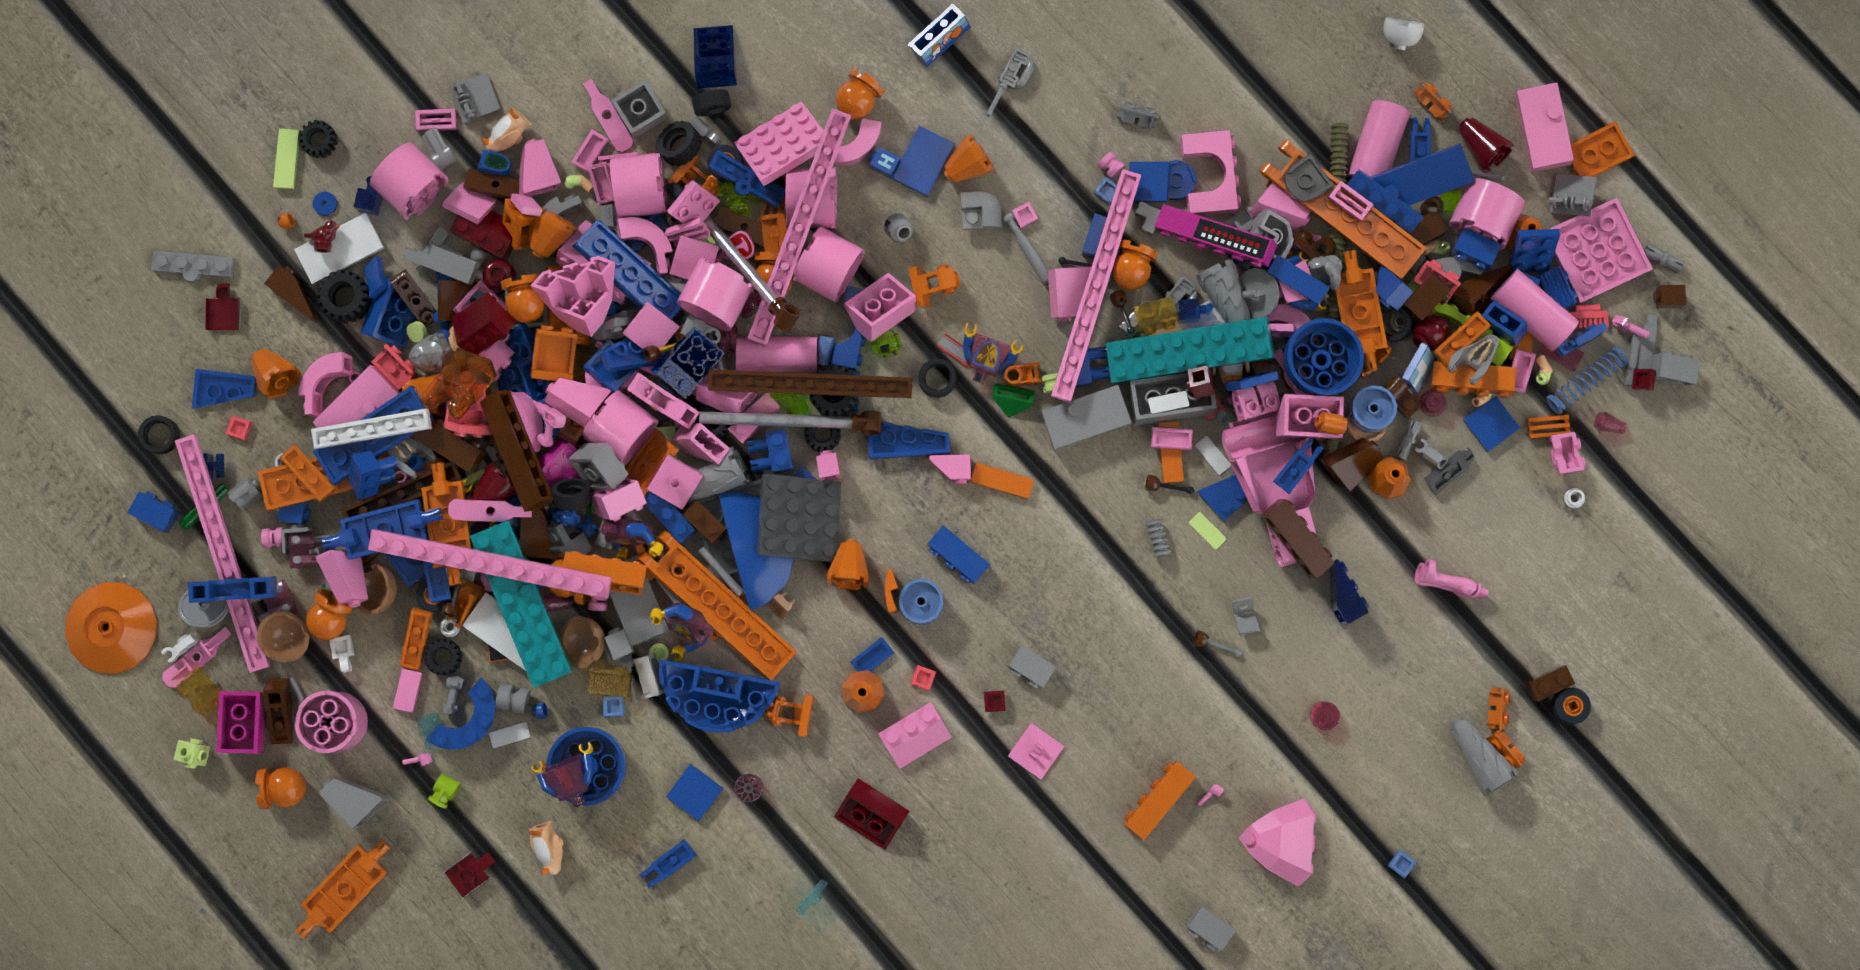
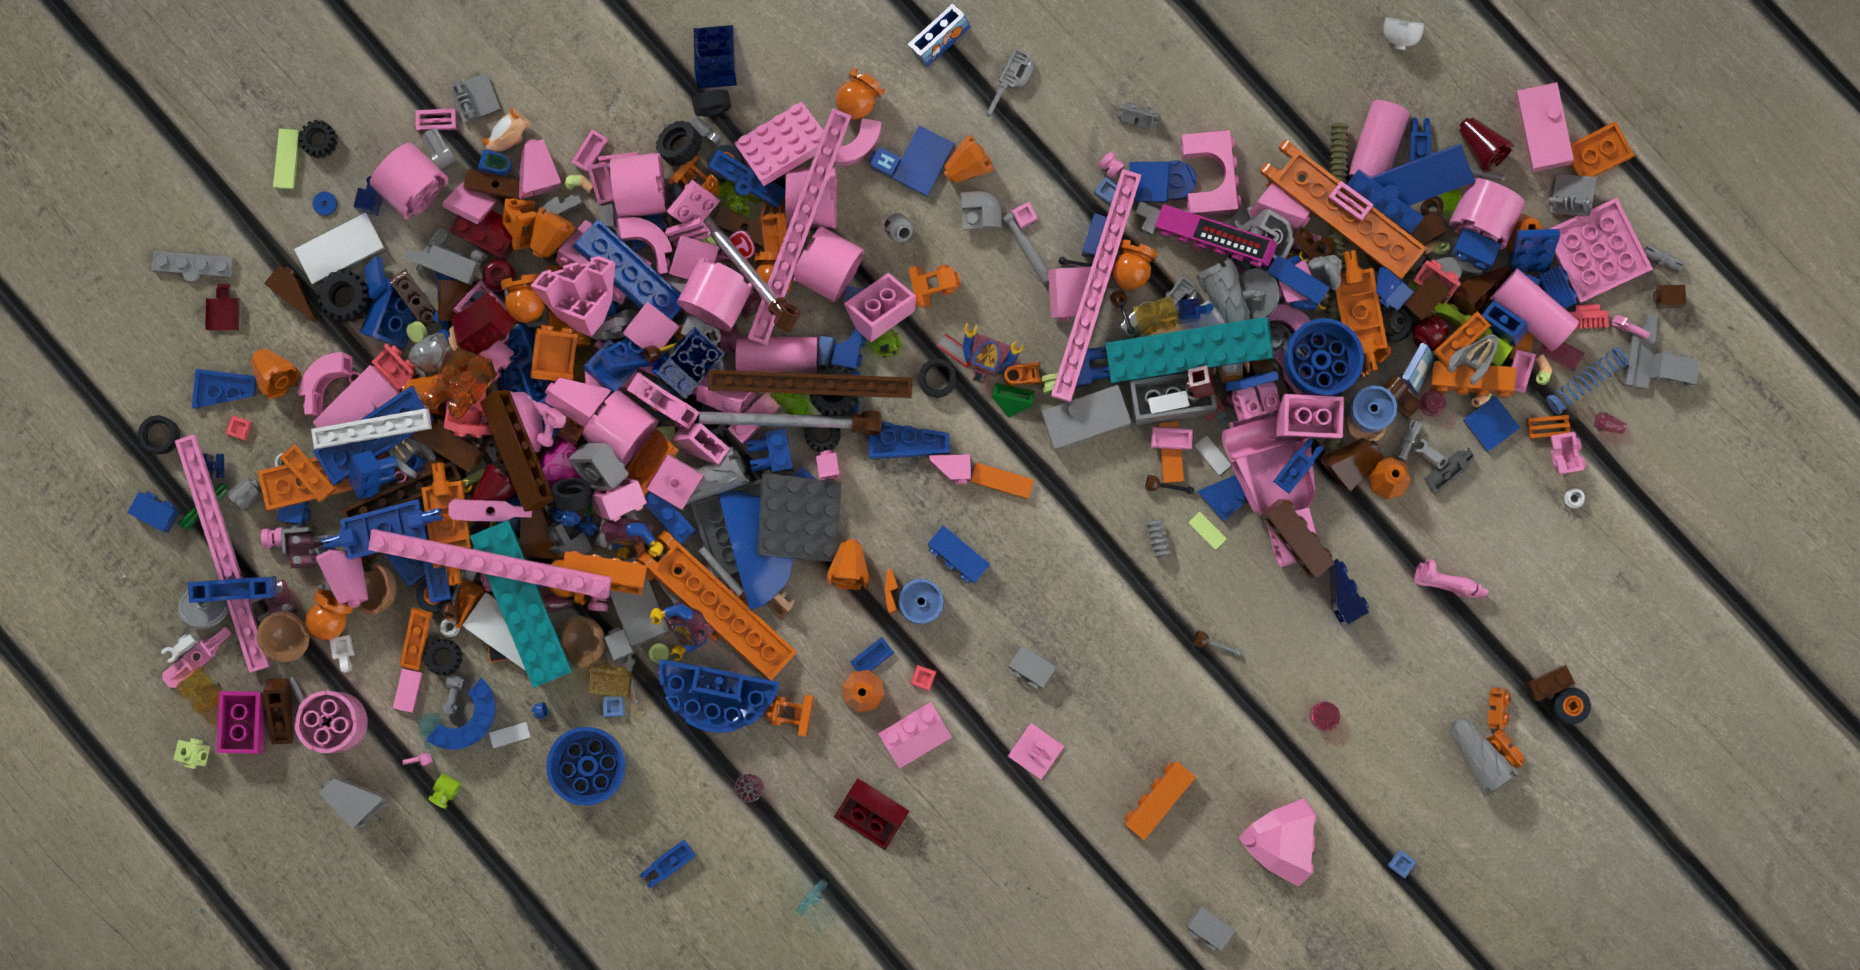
(129, 632): orange dish -> none
(282, 787): orange tile -> none
(286, 221): orange hinge -> none
(323, 237): dark red animal -> none
(343, 889): orange plate -> none
(469, 873): dark red piece -> none
(513, 698): light grey wheel -> none
(526, 204): bright pink tile -> none
(547, 847): light nougat animal -> none
(568, 777): clear pink torso -> none
(614, 126): bright pink piece -> none
(639, 109): light grey brick -> none
(648, 675): light grey hinge -> none
(694, 792): blue tile -> none
(705, 522): reddish brown brick -> none
(994, 701): dark red plate -> none
(1215, 790): bright pink hand -> none
(1245, 616): light grey bracket -> none
(1282, 330): bright pink plate -> none
(1307, 180): dark grey tile -> none
(1331, 423): orange brick -> none
(1439, 105): orange hinge -> none
(1580, 339): blue hinge -> none
(1643, 379): dark red plate -> none

